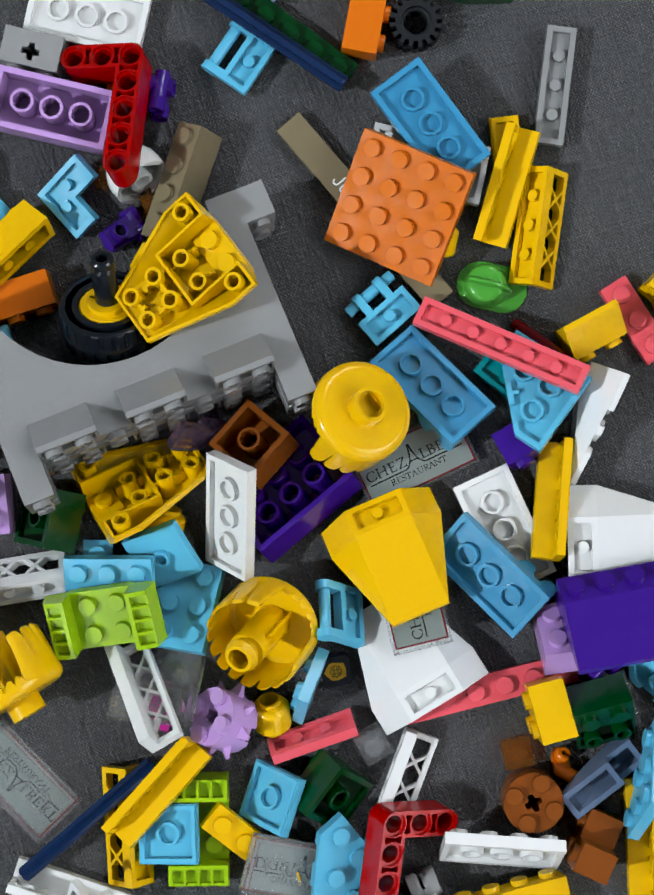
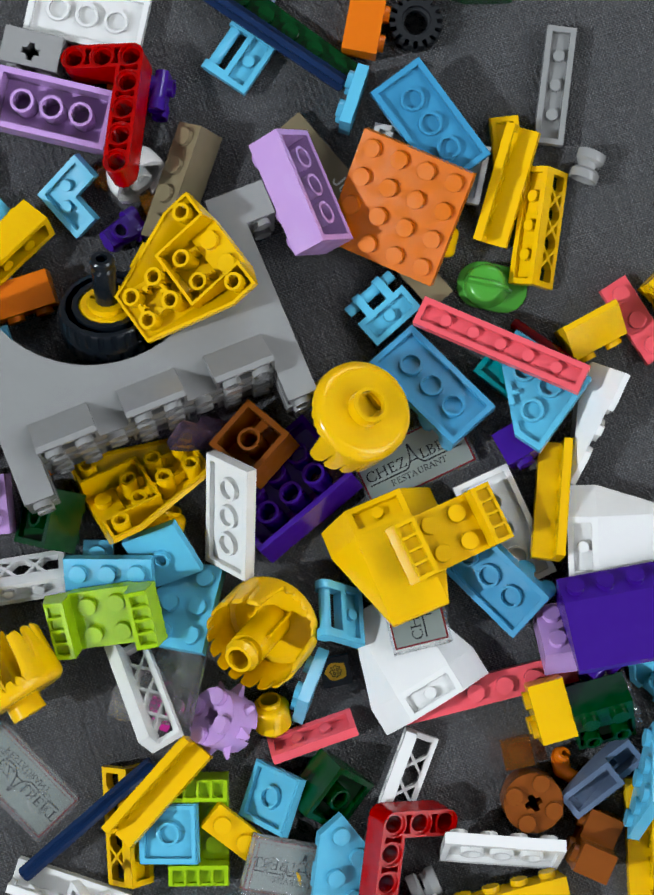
(300, 192): none -> lavender brick
(354, 89): none -> medium azure plate
(373, 743): clear brick -> none
(449, 533): none -> yellow plate
(587, 165): none -> light grey wheel

